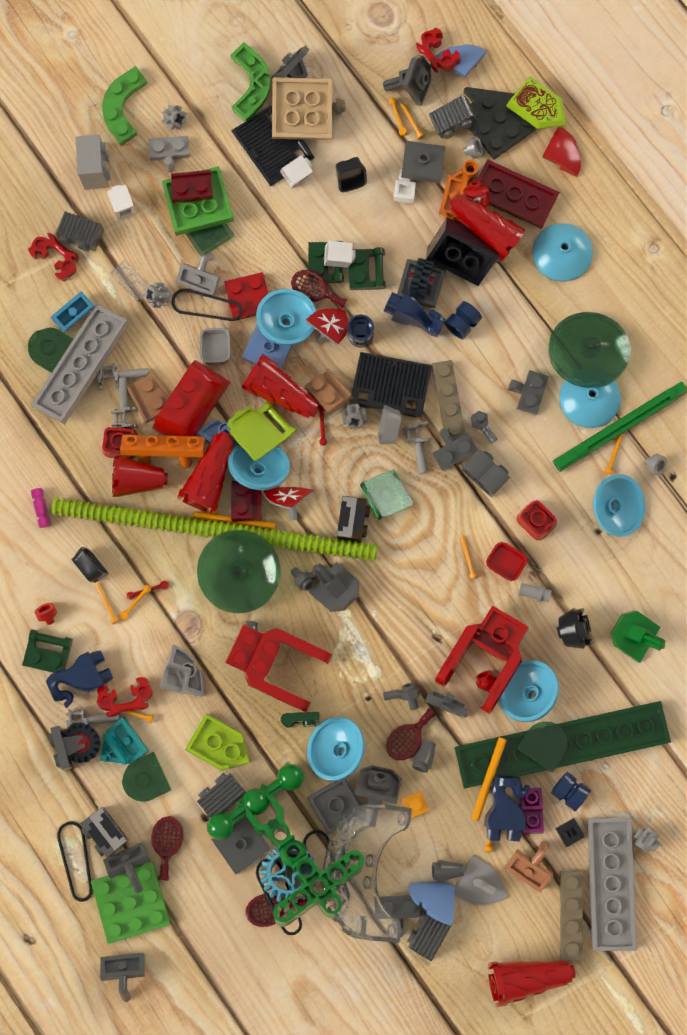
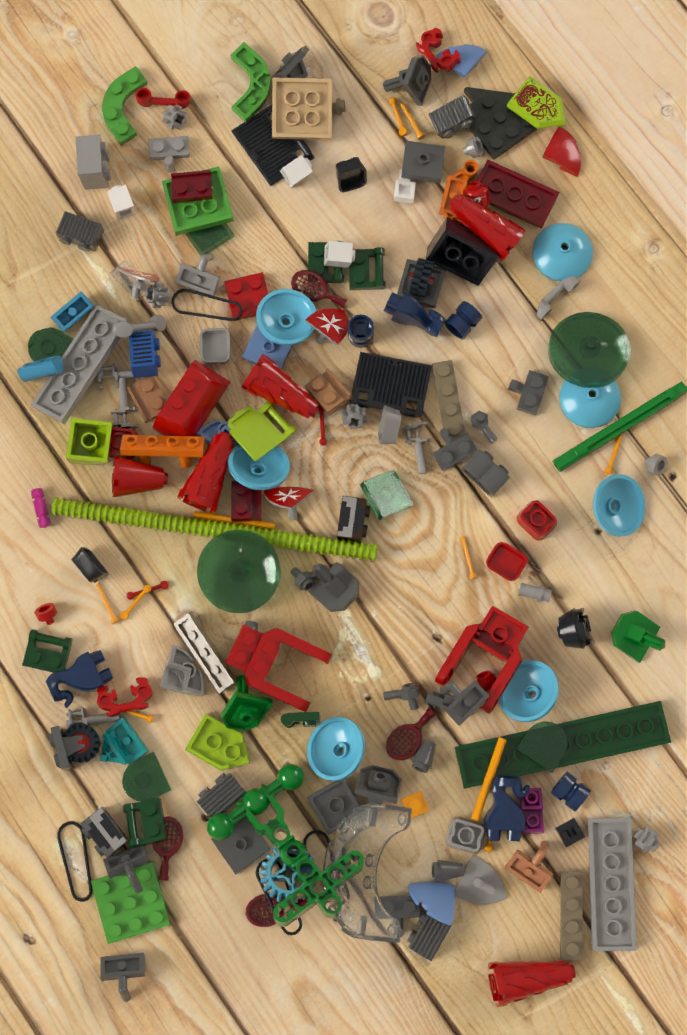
(41, 245): red helmet -> none
(41, 368): none -> dark azure brick
(88, 442): none -> lime slope
(125, 329): none -> light grey bar
(139, 285): none -> light grey shield
(143, 354): none -> blue brick
(145, 99): none -> red bar
(152, 822): none -> dark green plate
(205, 652): none -> plate
(245, 709): none -> green piece
(465, 702): none -> dark grey plate
(465, 835): none -> light grey piece
(568, 284): none -> light grey bar

